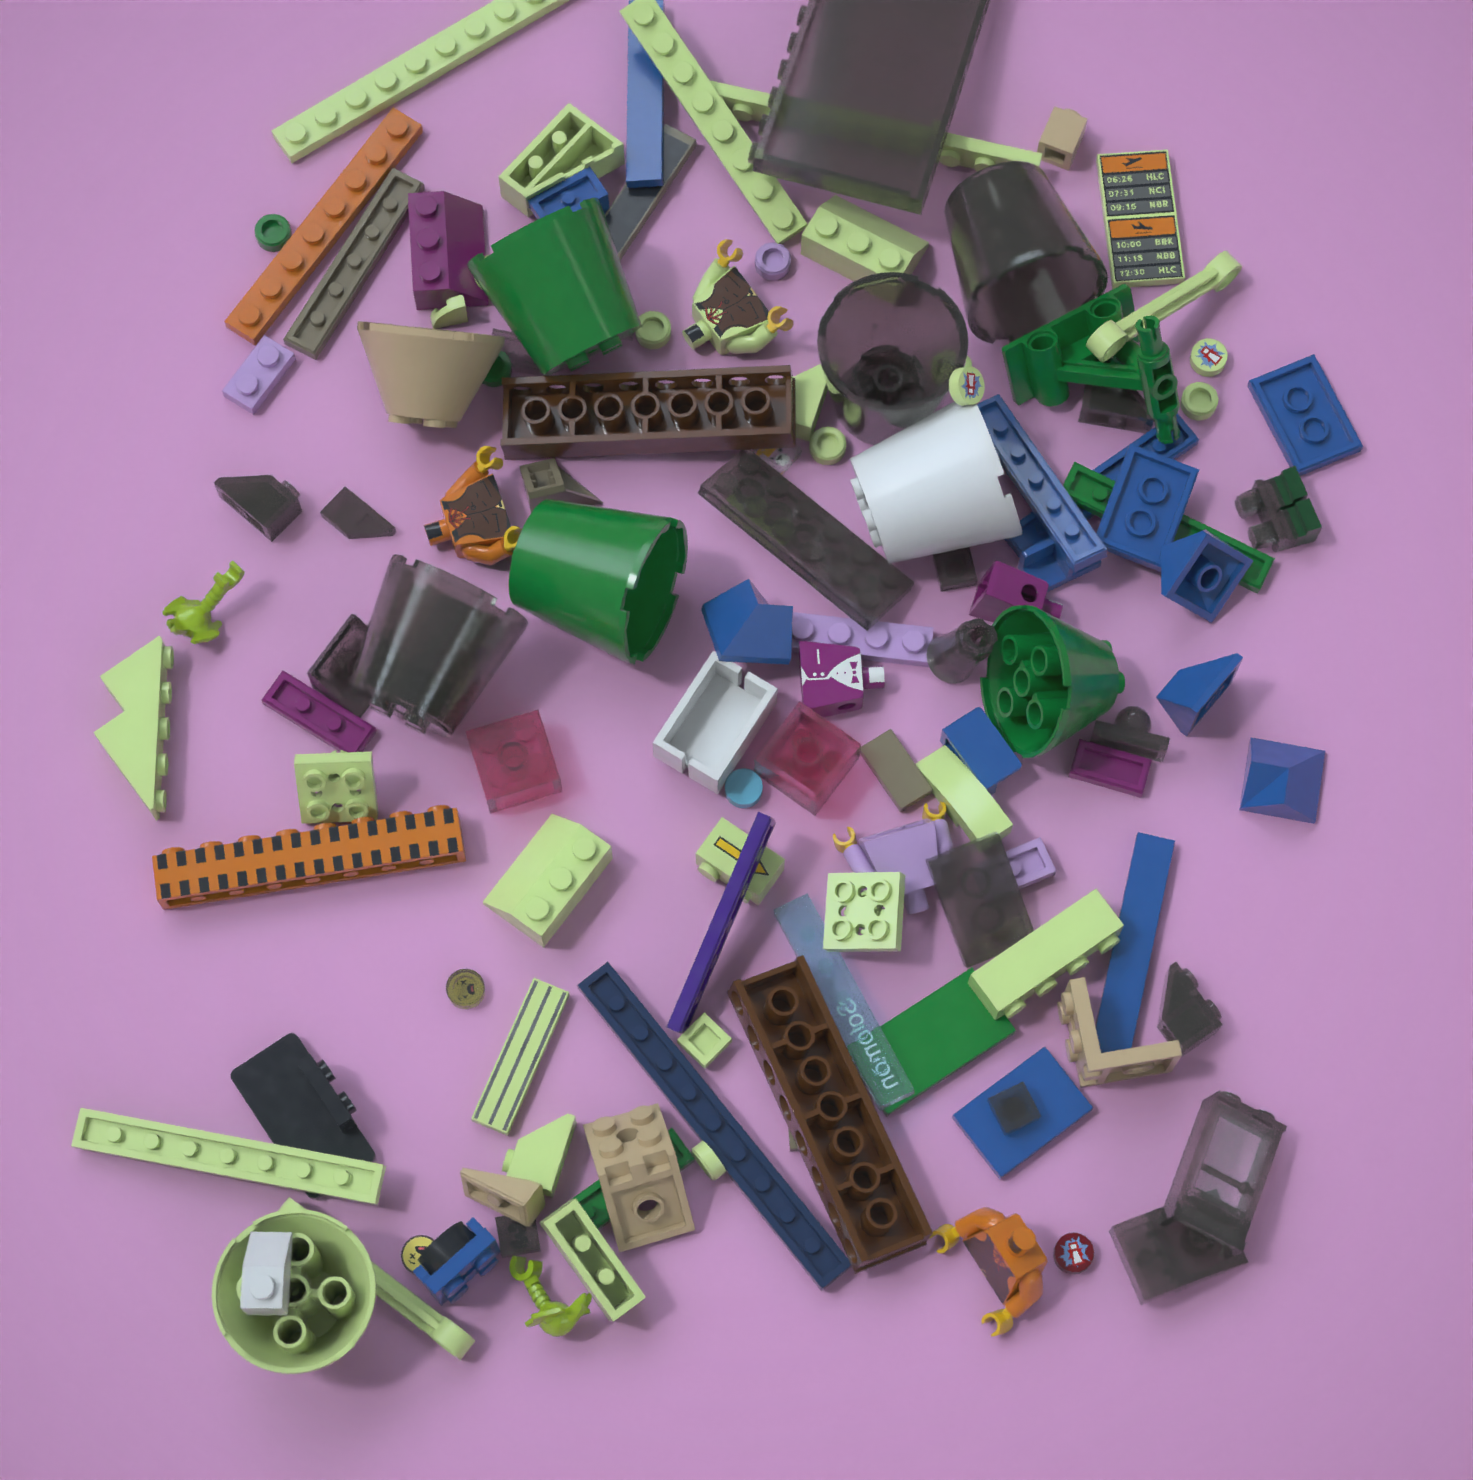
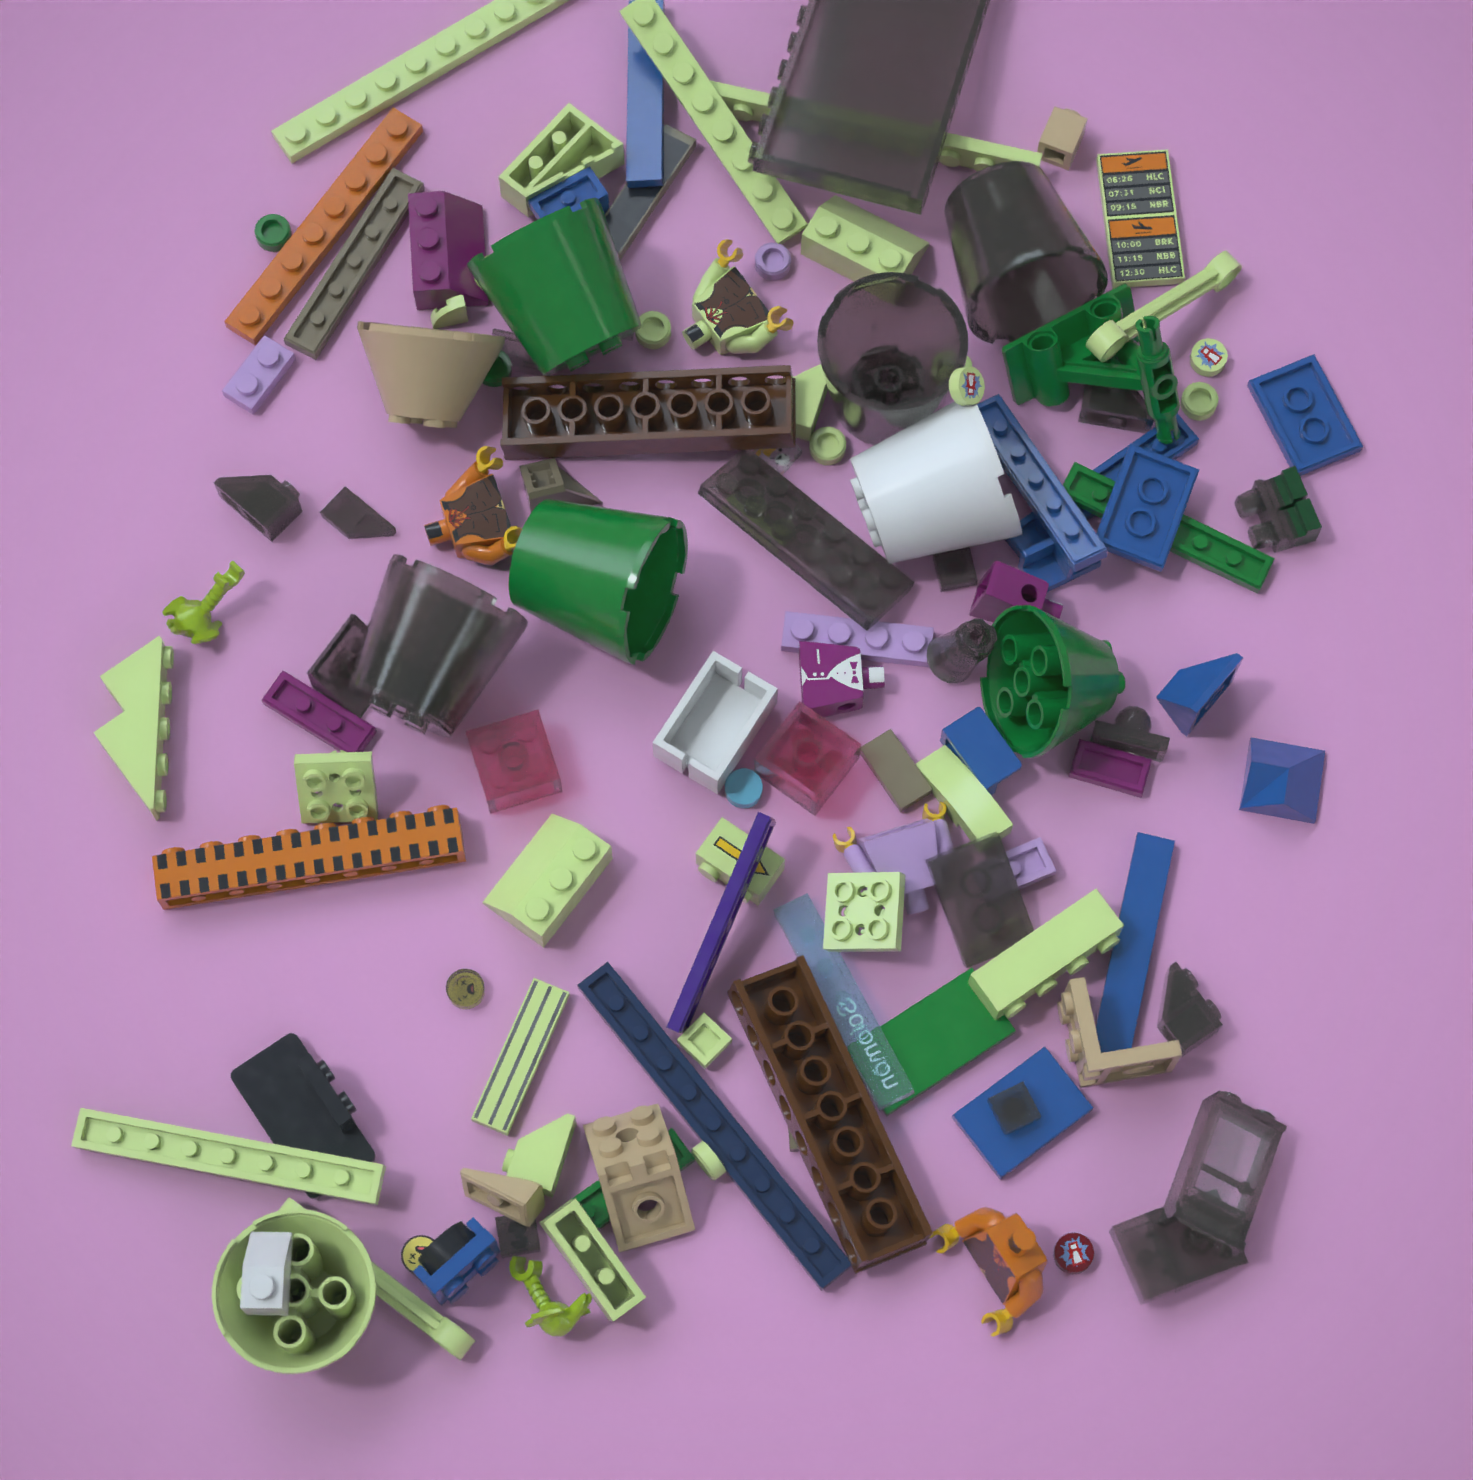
(748, 627): blue slope -> none
(1201, 572): blue slope -> none

